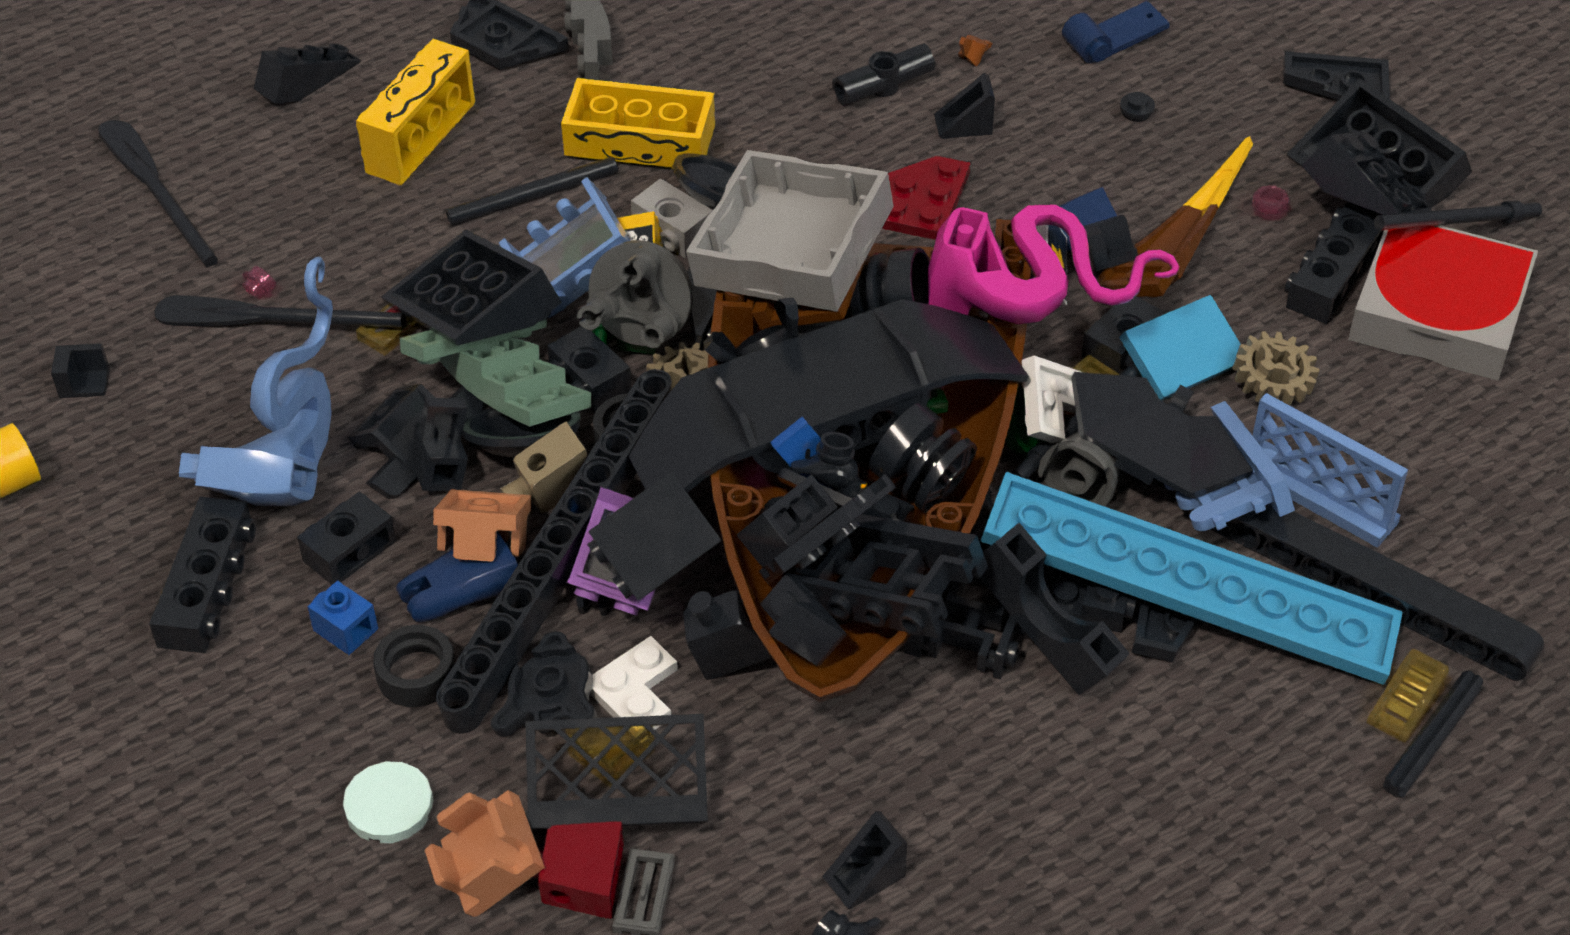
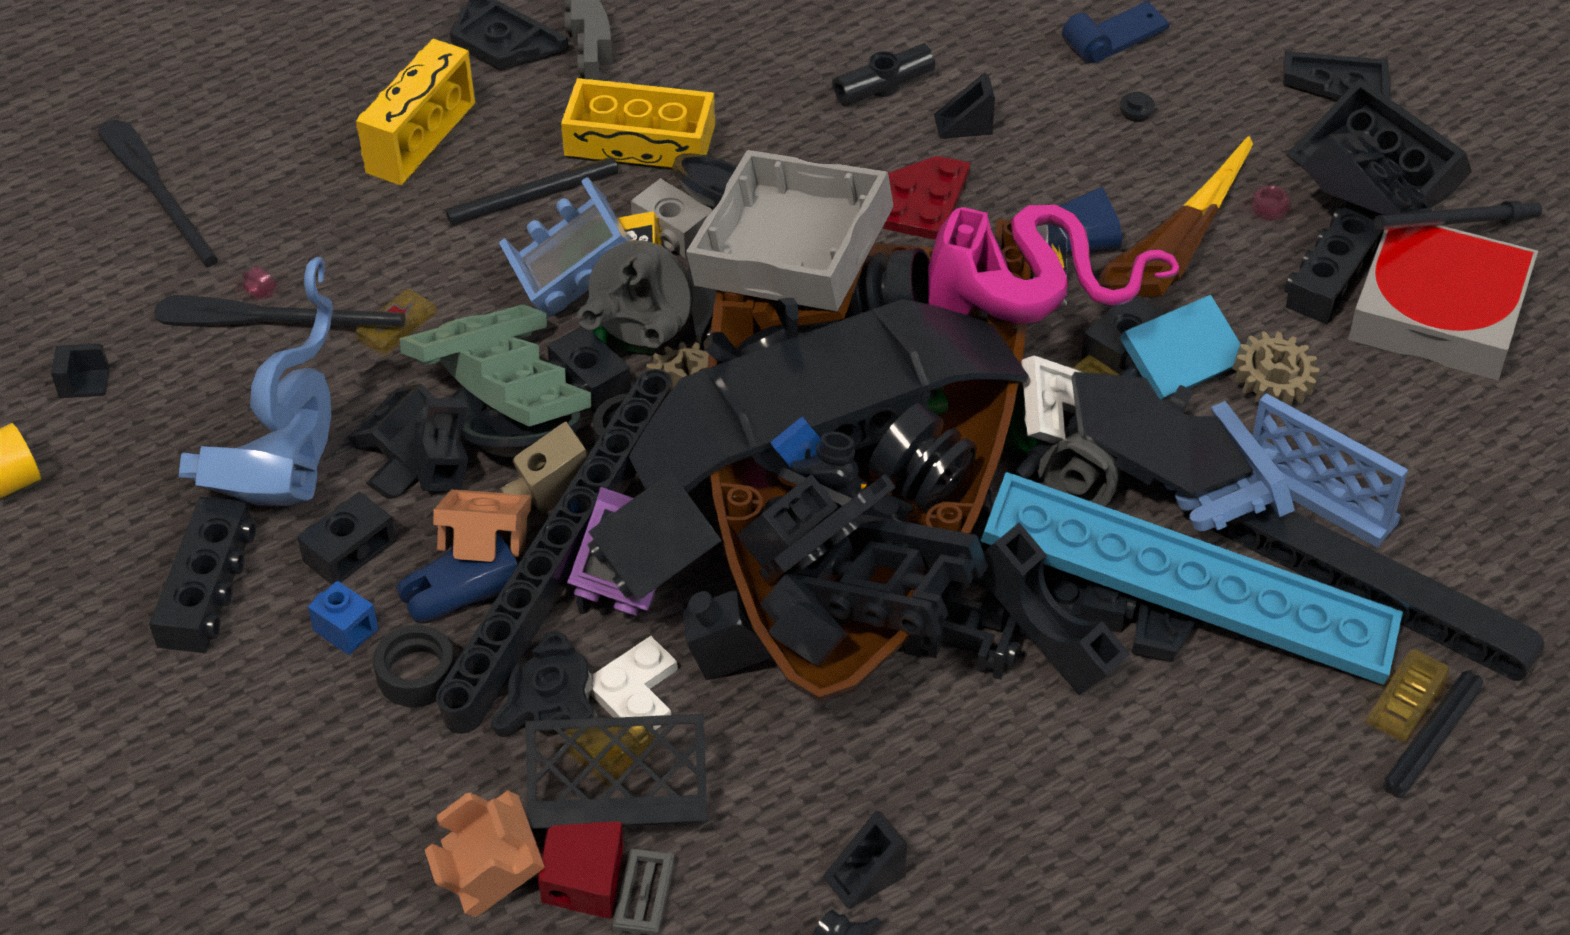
(295, 73): black slope -> none
(388, 802): light aqua tile -> none
(474, 291): black slope -> none
(973, 48): dark orange piece -> none
(1110, 242): black panel -> none

